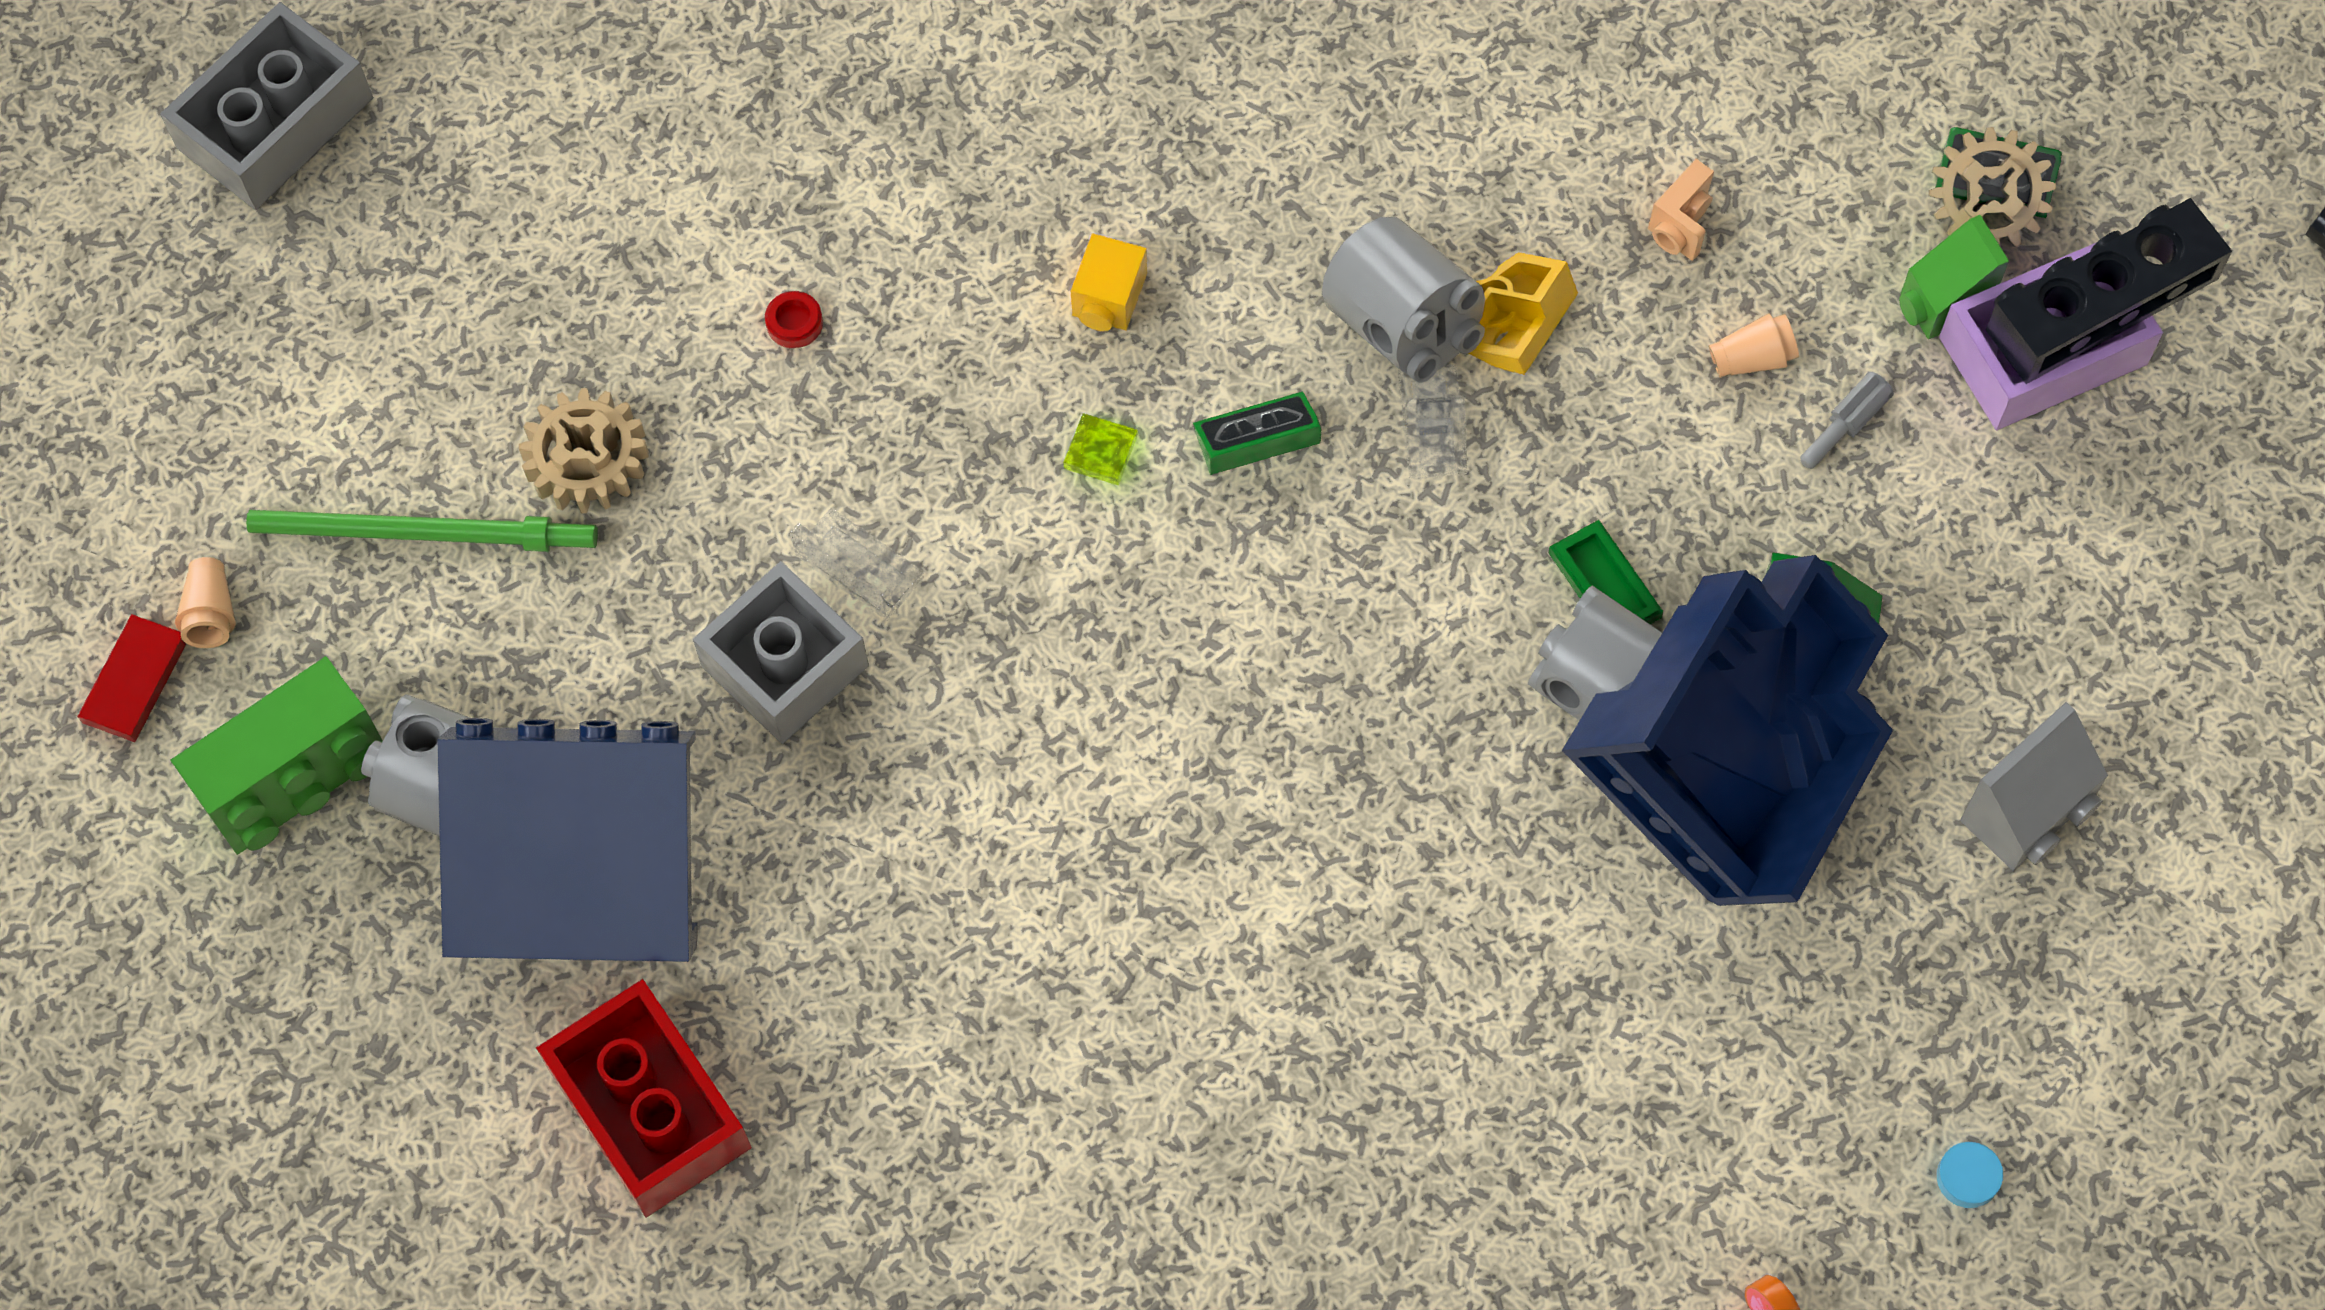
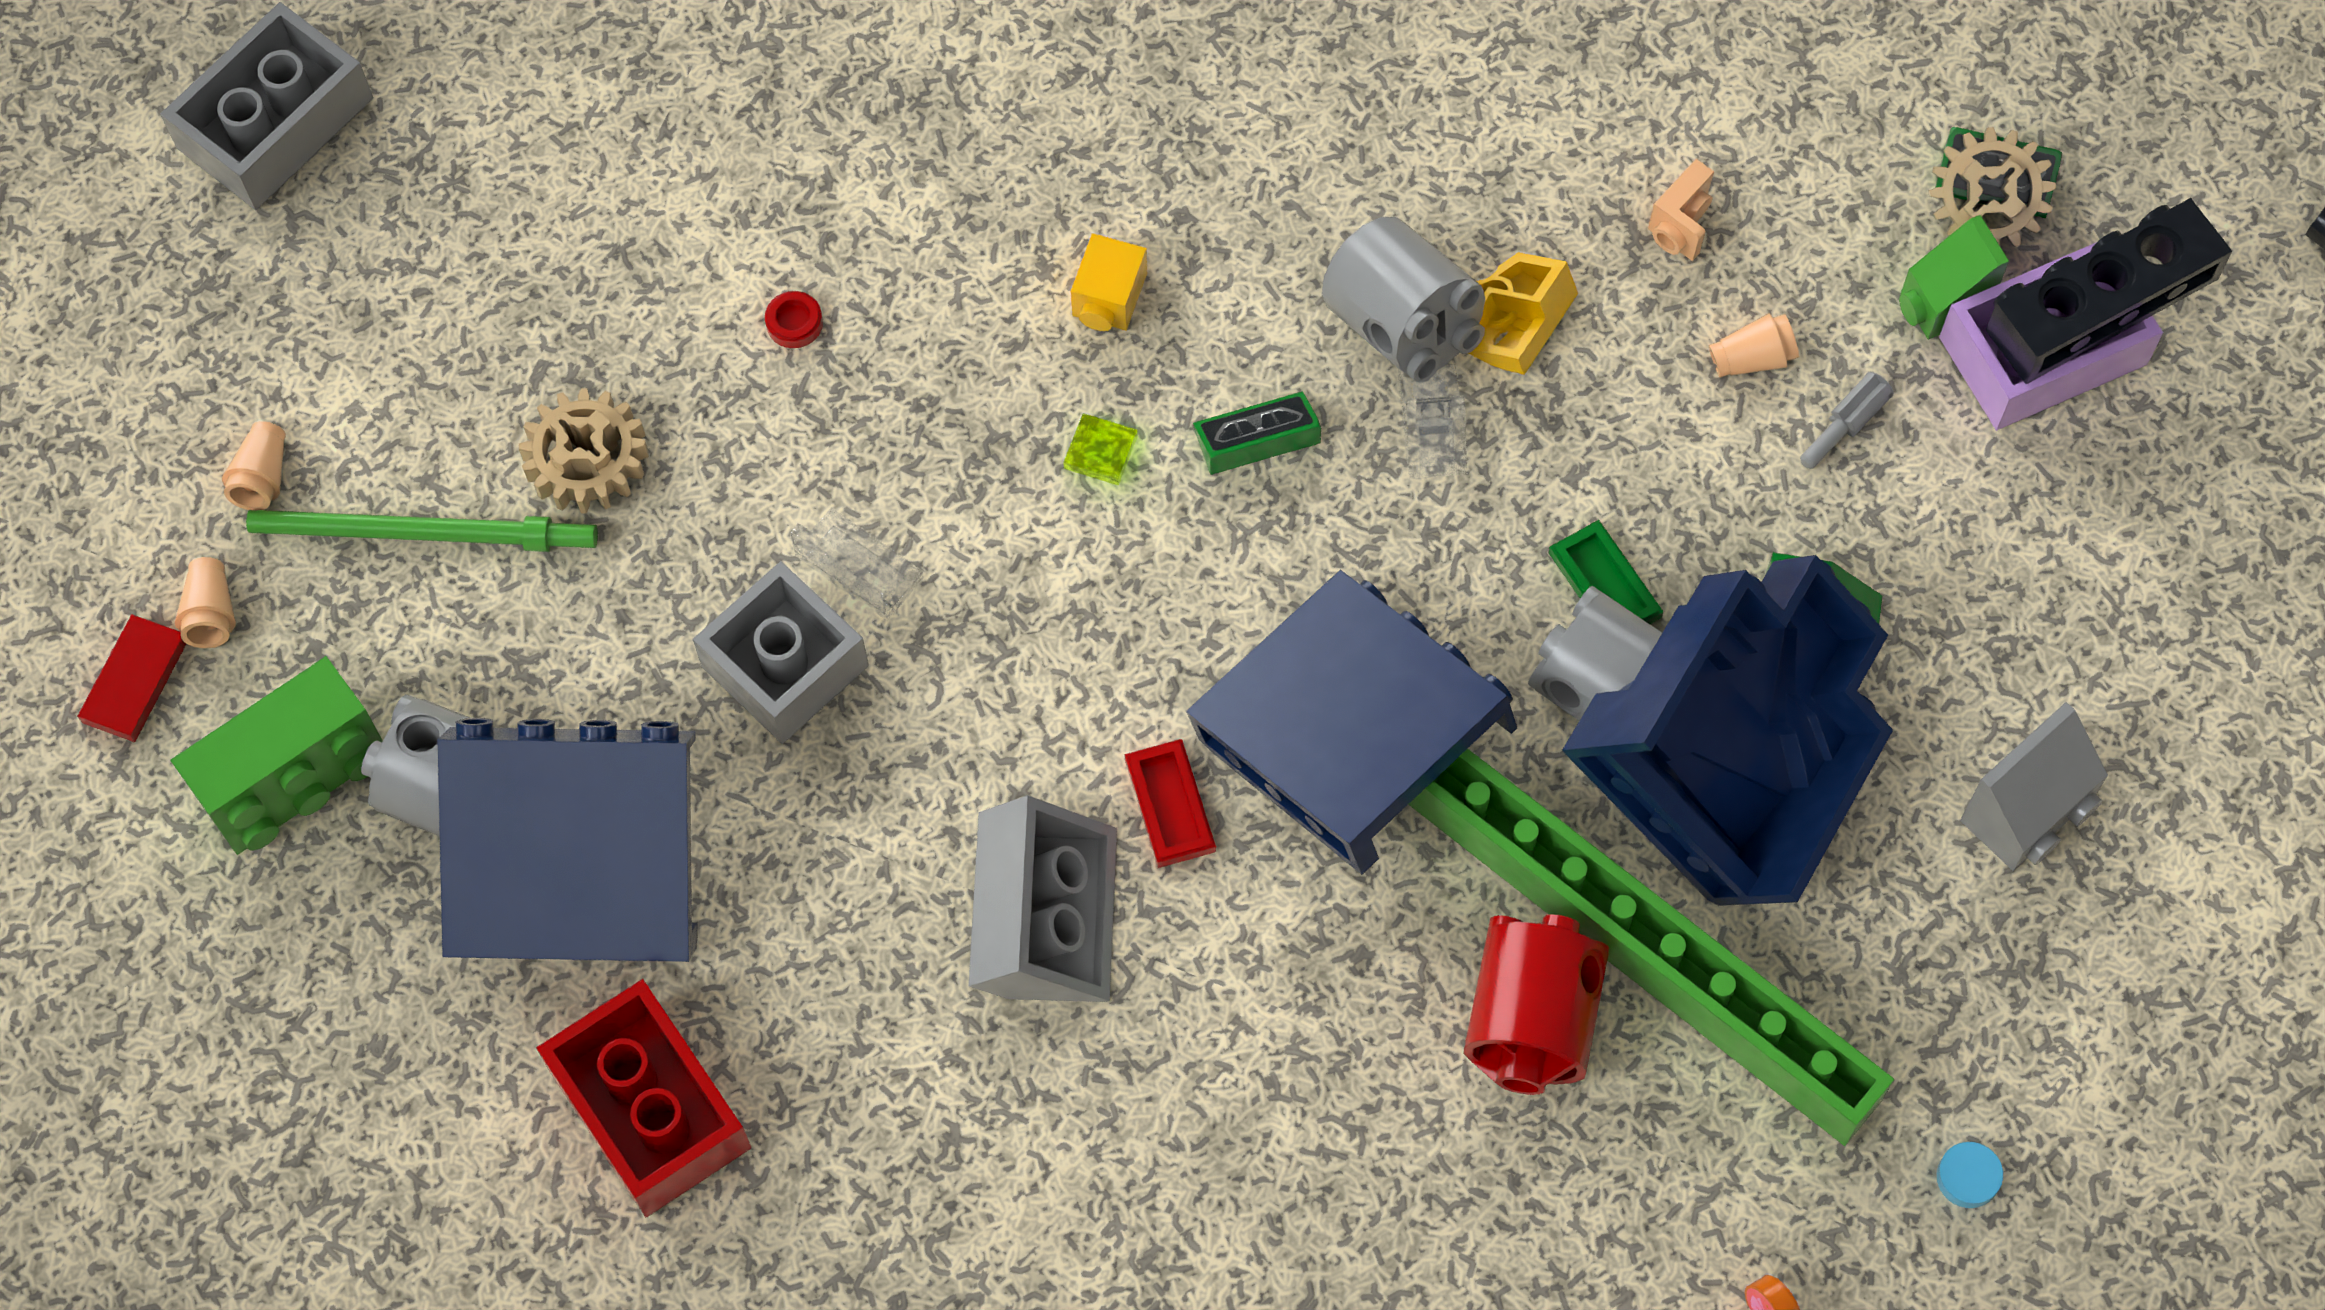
(256, 468): none -> light nougat cone
(1042, 903): none -> light grey slope
(1170, 803): none -> red tile
(1348, 714): none -> dark blue panel
(1535, 1003): none -> red cylinder
(1656, 946): none -> bright green brick

